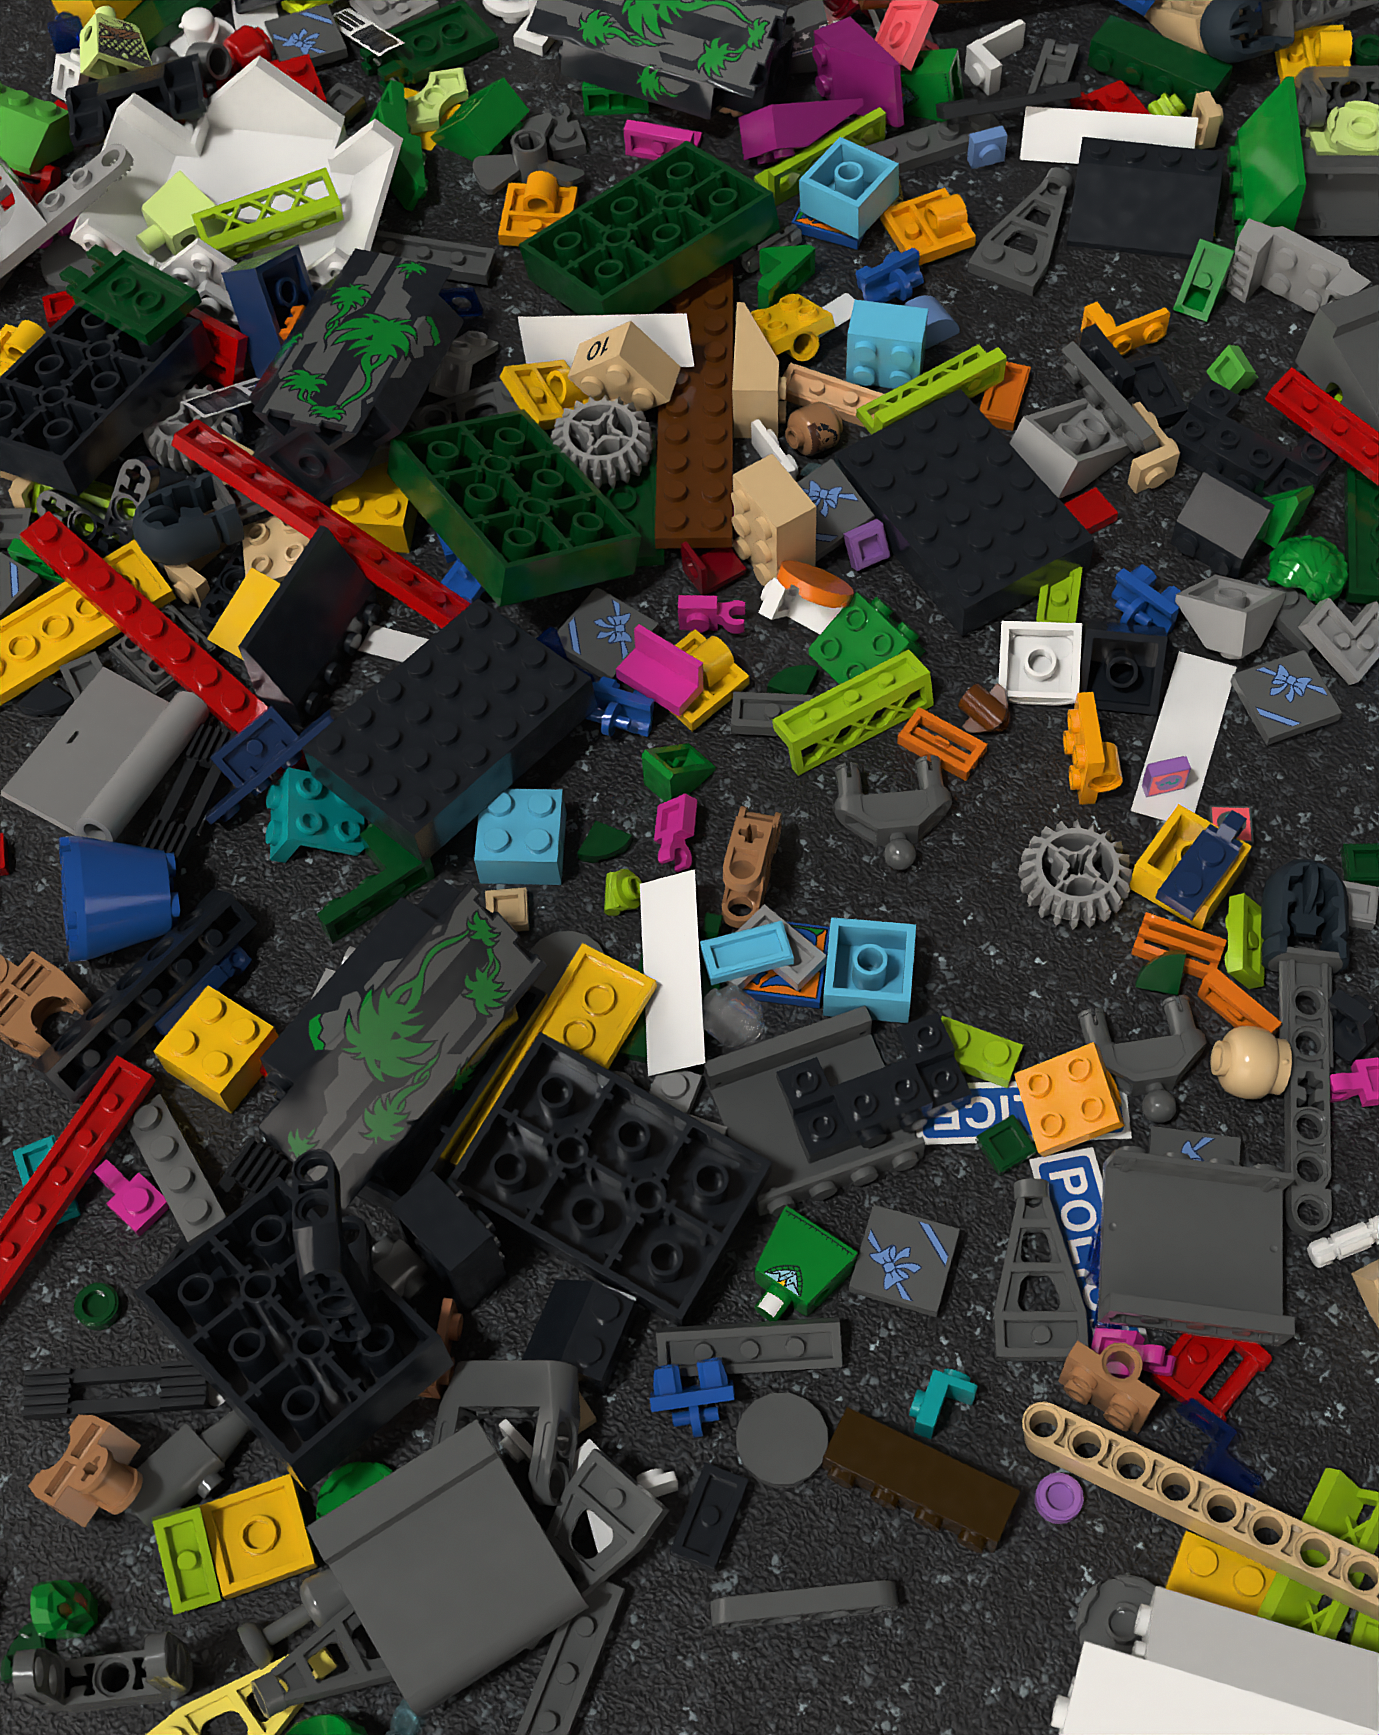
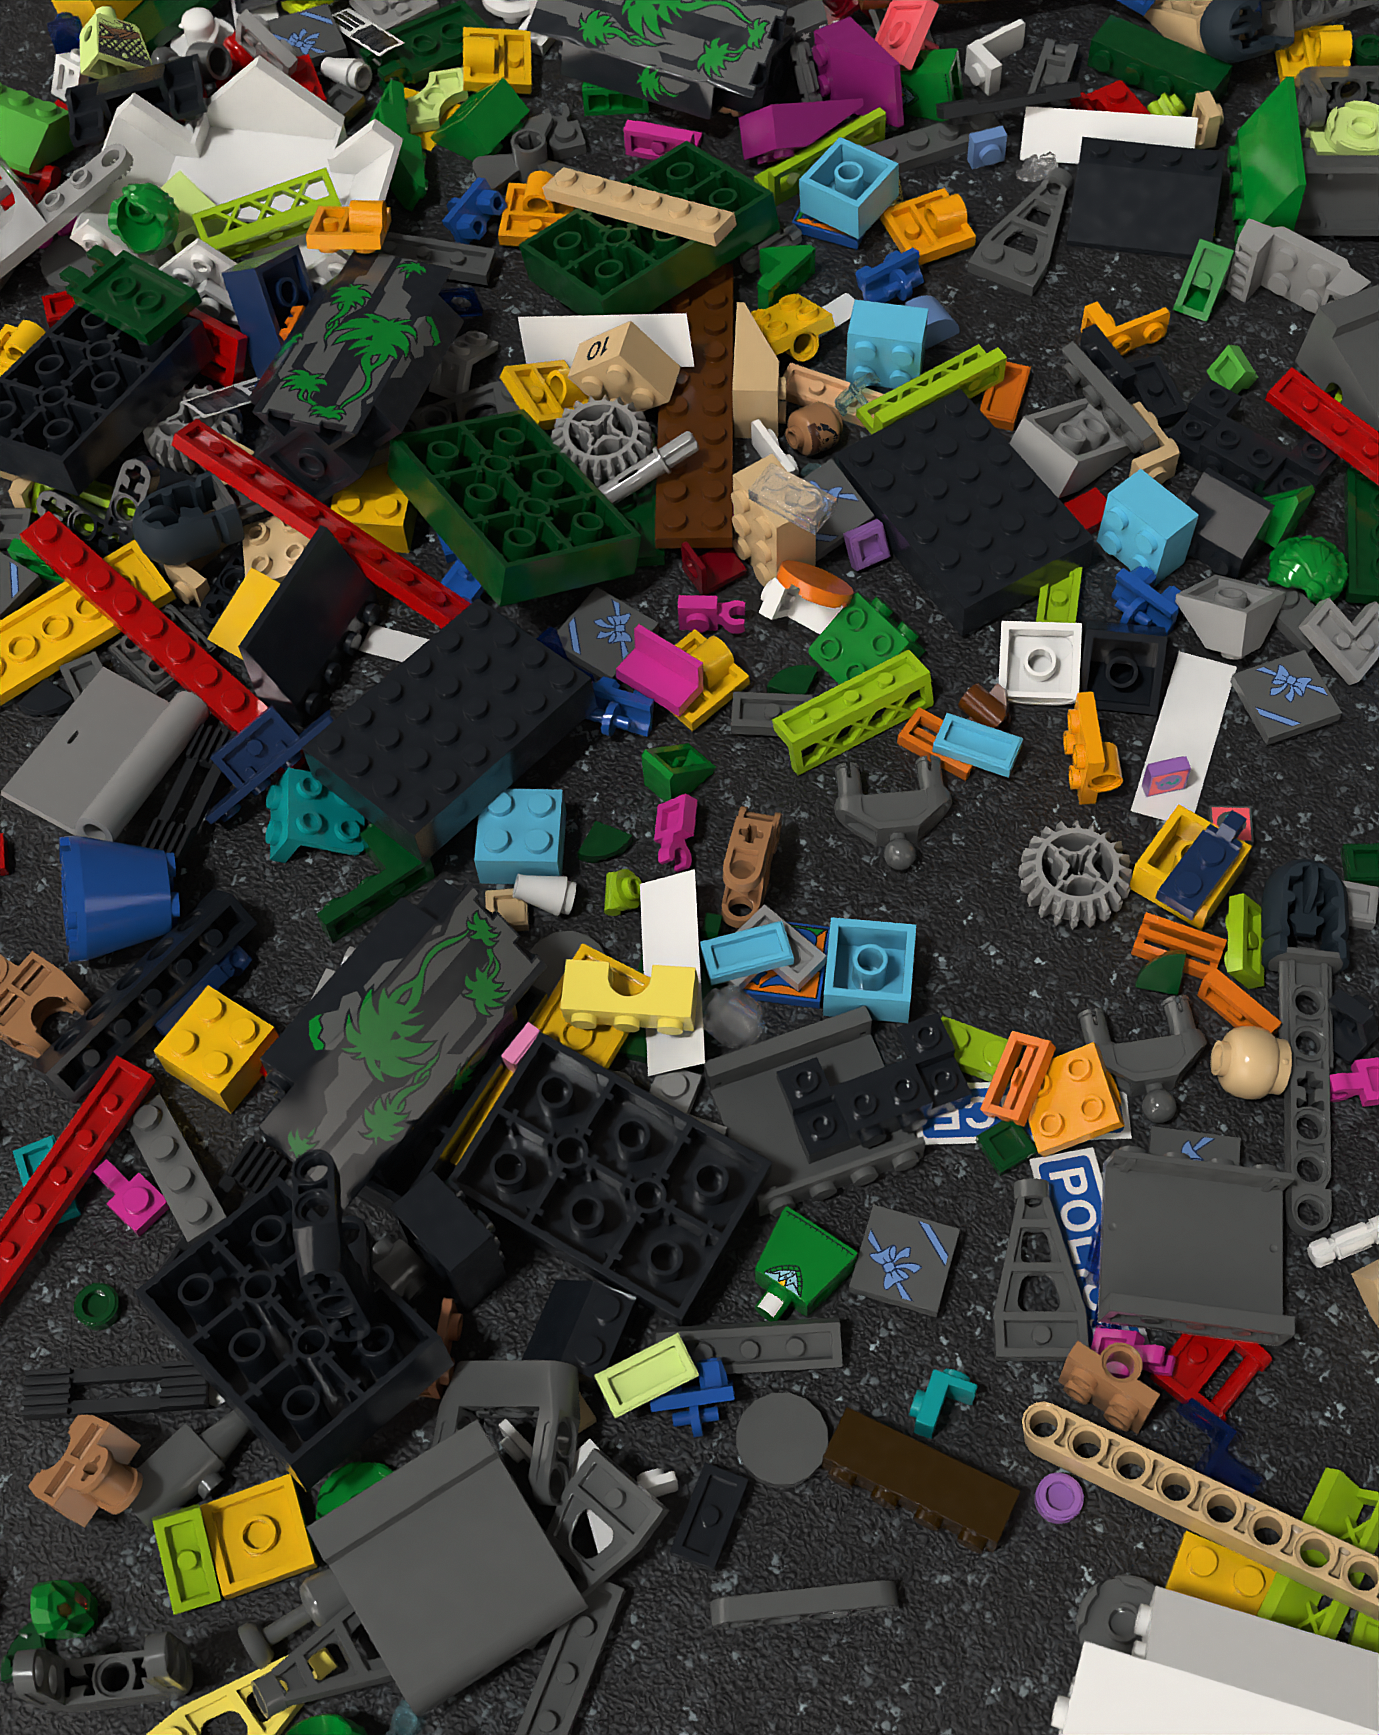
(144, 218): none -> green hair
(255, 37): none -> light grey plate
(347, 71): none -> white cone
(355, 226): none -> light orange plate
(472, 211): none -> blue hips
(494, 55): none -> yellow plate
(519, 1046): none -> bright pink tile
(546, 892): none -> white cone
(640, 206): none -> tan plate
(646, 1375): none -> yellowish green tile
(650, 467): none -> light grey axle
(665, 1004): none -> light yellow arch
(792, 498): none -> clear plate
(805, 72): none -> dark grey axle
(847, 395): none -> clear light blue piece
(977, 745): none -> medium azure tile
(1025, 1079): none -> orange tile
(1037, 169): none -> clear plant
(1146, 526): none -> medium azure brick

